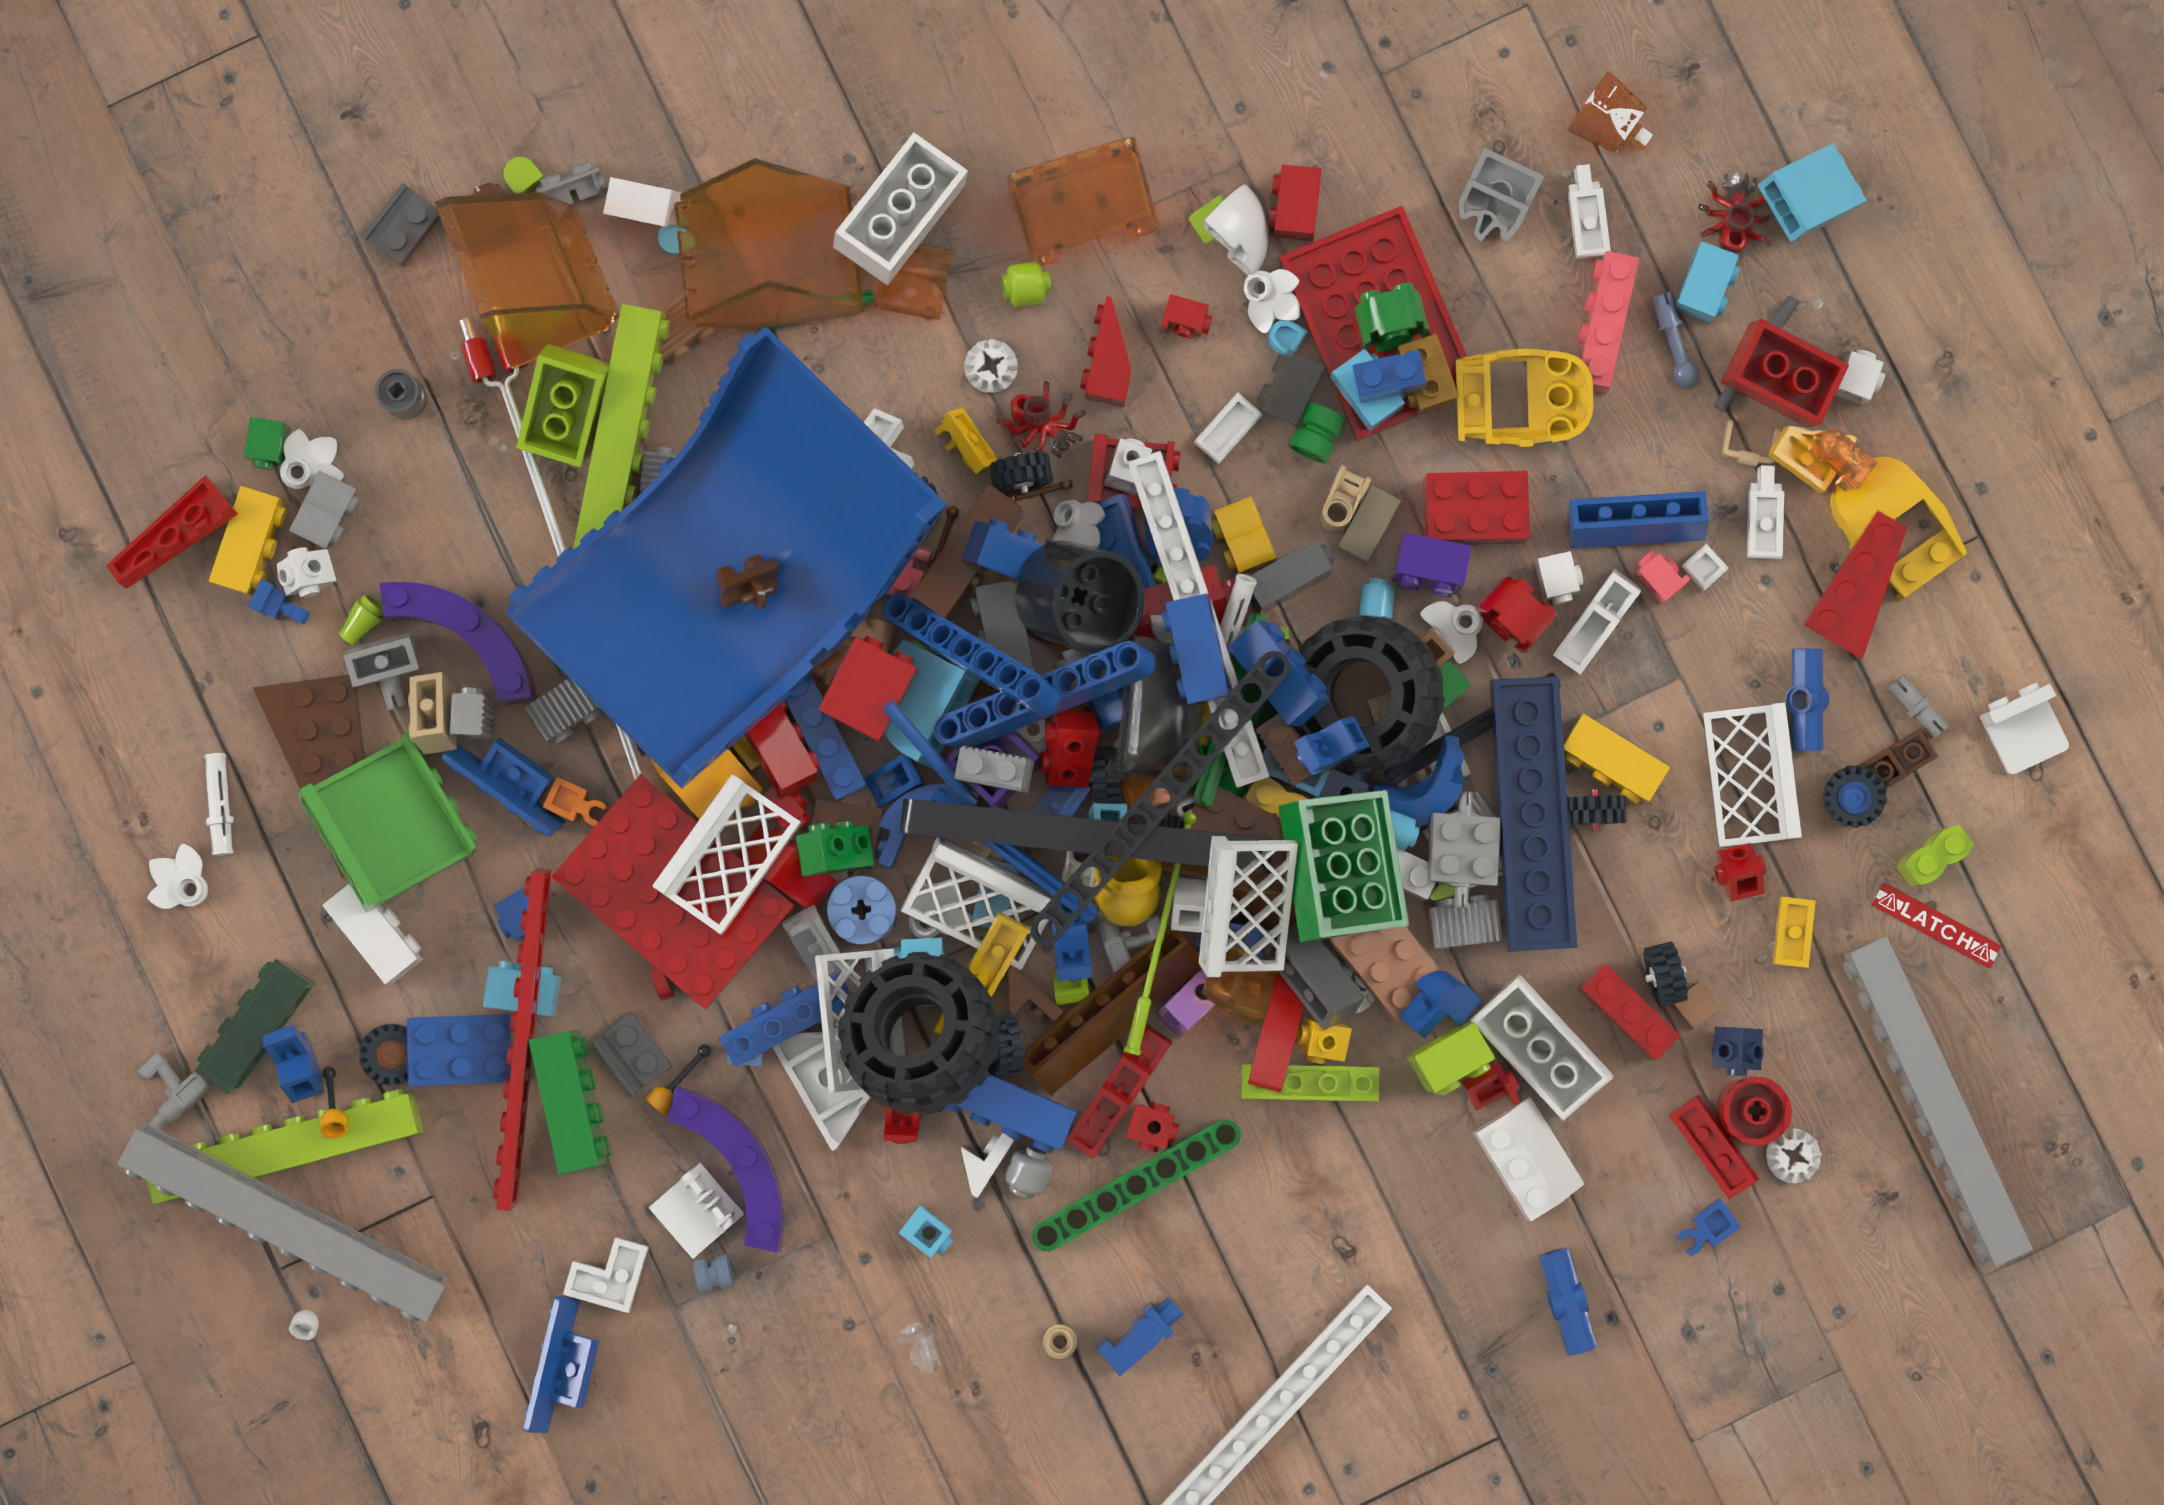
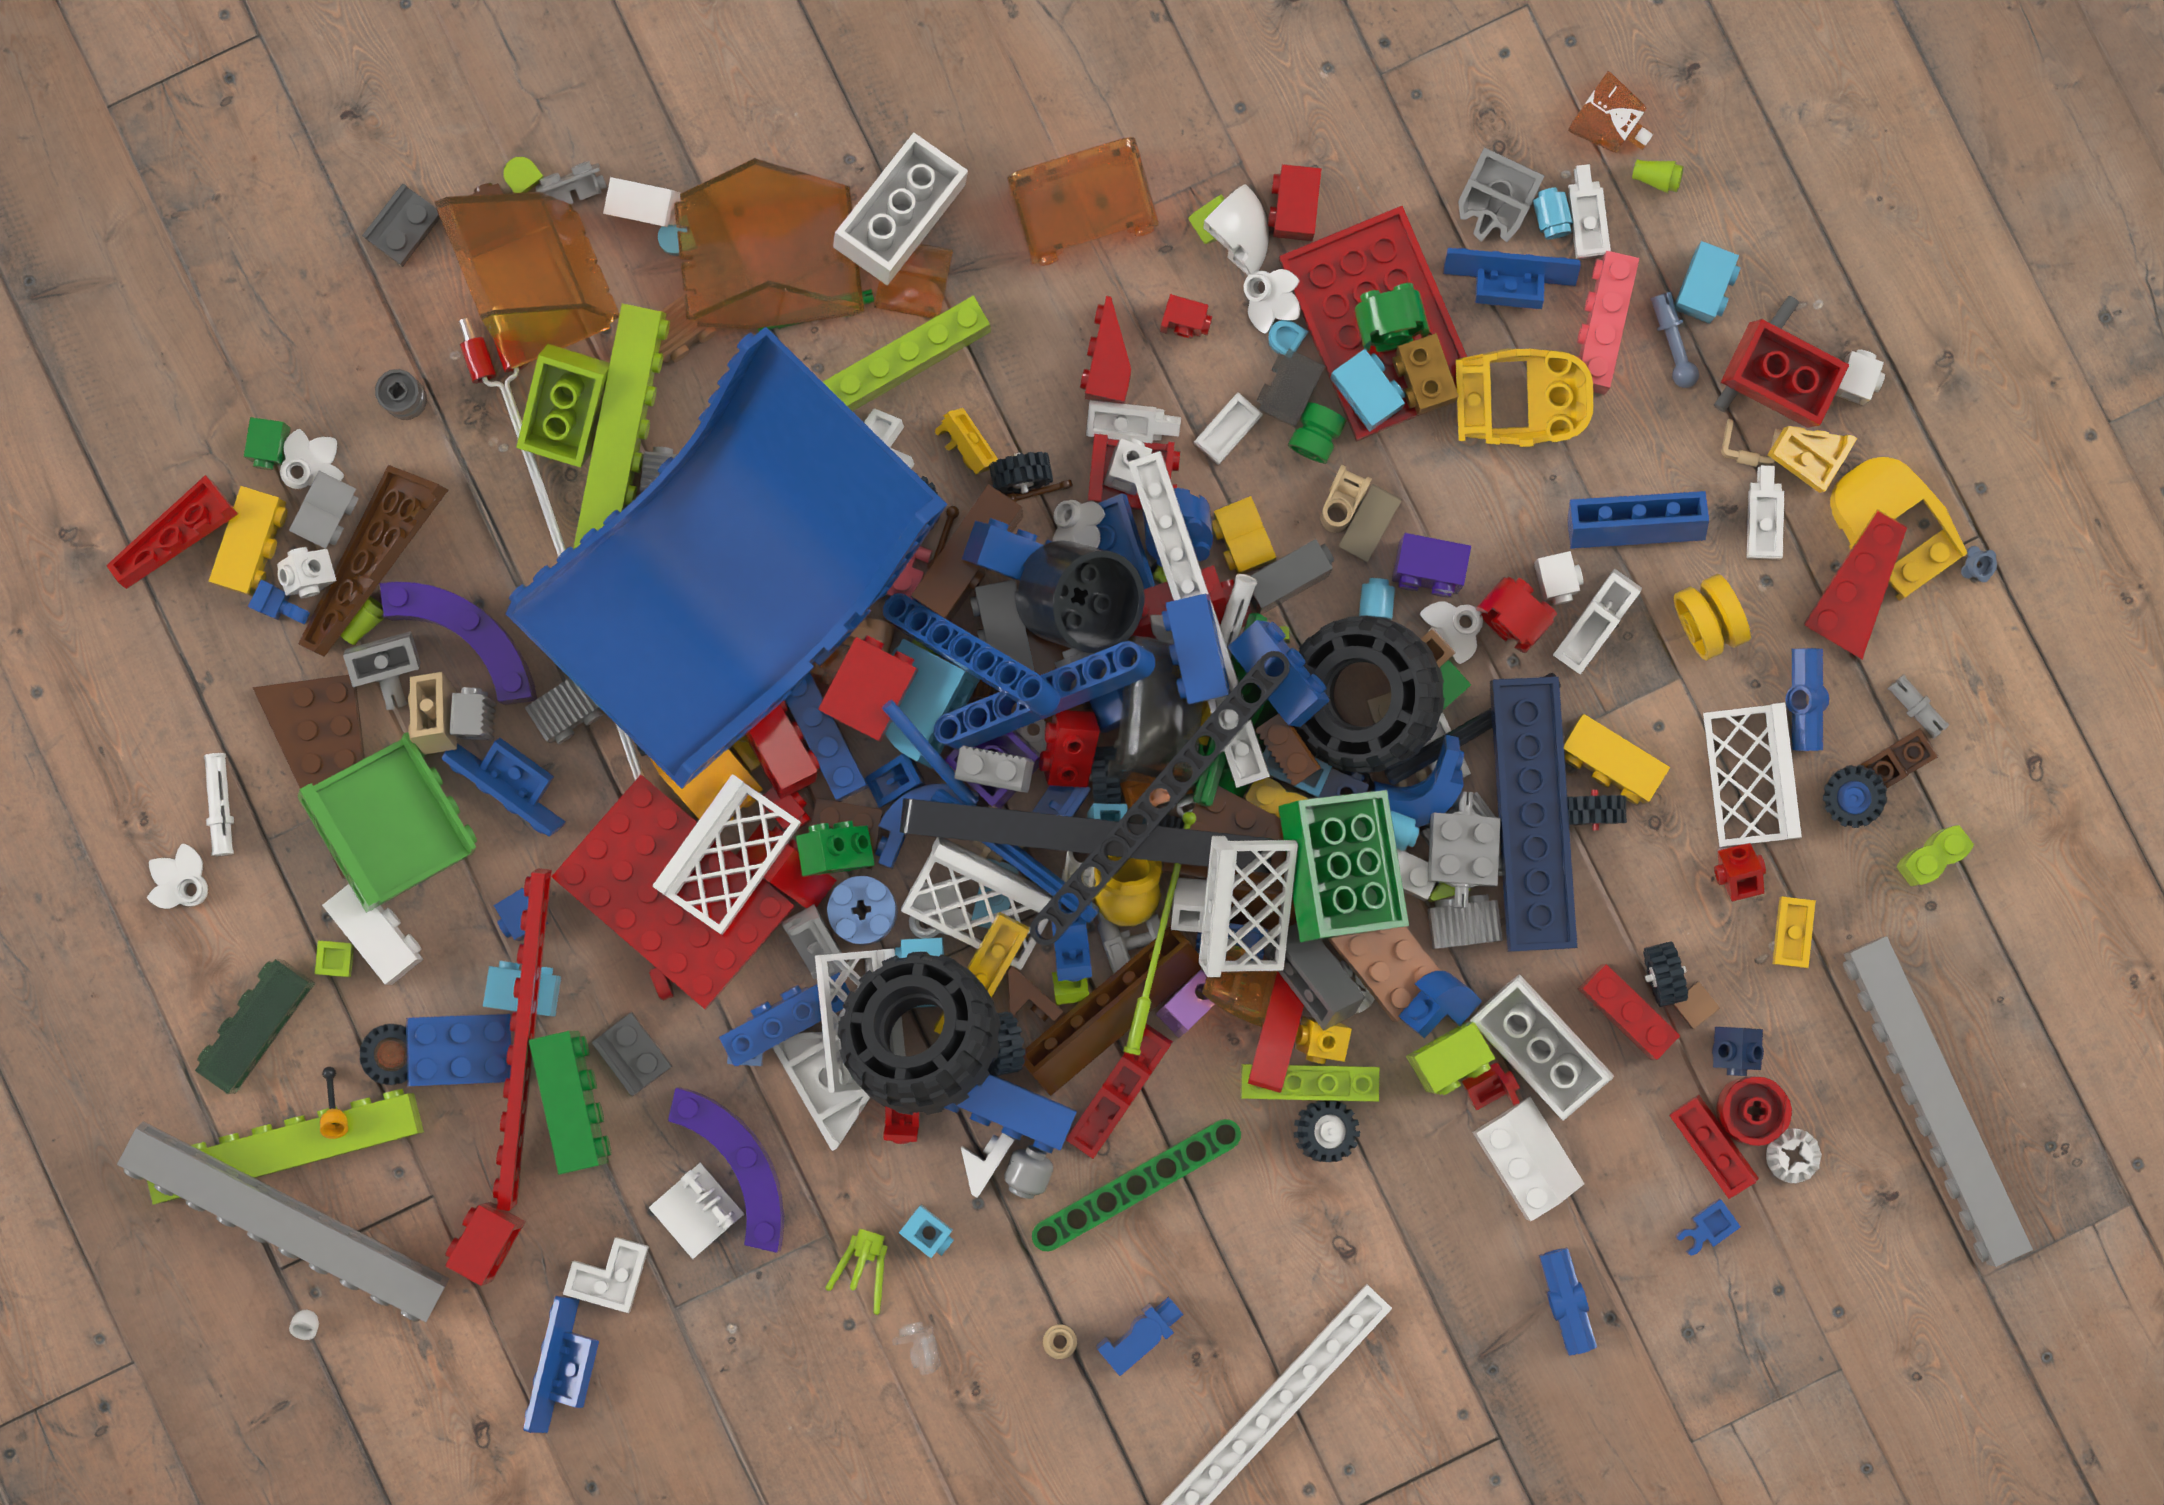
(181, 1094): light grey piece -> none
(295, 1063): blue brick -> none
(334, 958): none -> lime plate
(386, 528): none -> reddish brown wing
(483, 1243): none -> red brick
(569, 801): orange plate -> none
(662, 1097): hinge -> none
(716, 1273): sand blue wheel -> none
(749, 586): reddish brown hips -> none
(867, 1247): none -> lime plant
(910, 354): none -> lime brick
(985, 380): white gear -> none
(1025, 284): lime head -> none
(1035, 416): animal -> none
(1130, 421): none -> white hinge
(1140, 1119): red brick -> none
(1326, 1131): none -> black wheel
(1331, 745): blue brick -> none
(1389, 376): blue brick -> none
(1477, 507): red brick -> none
(1510, 277): none -> blue bracket
(1553, 213): none -> medium azure brick
(1659, 174): none -> lime cone
(1660, 576): coral brick -> none
(1704, 567): white tile -> none
(1712, 617): none -> yellow wheel
(1738, 217): animal -> none
(1812, 192): medium azure brick -> none
(1843, 457): clear orange leg -> none
(1936, 925): red sticker -> none
(1987, 564): none -> sand blue plate
(2025, 728): white bracket -> none

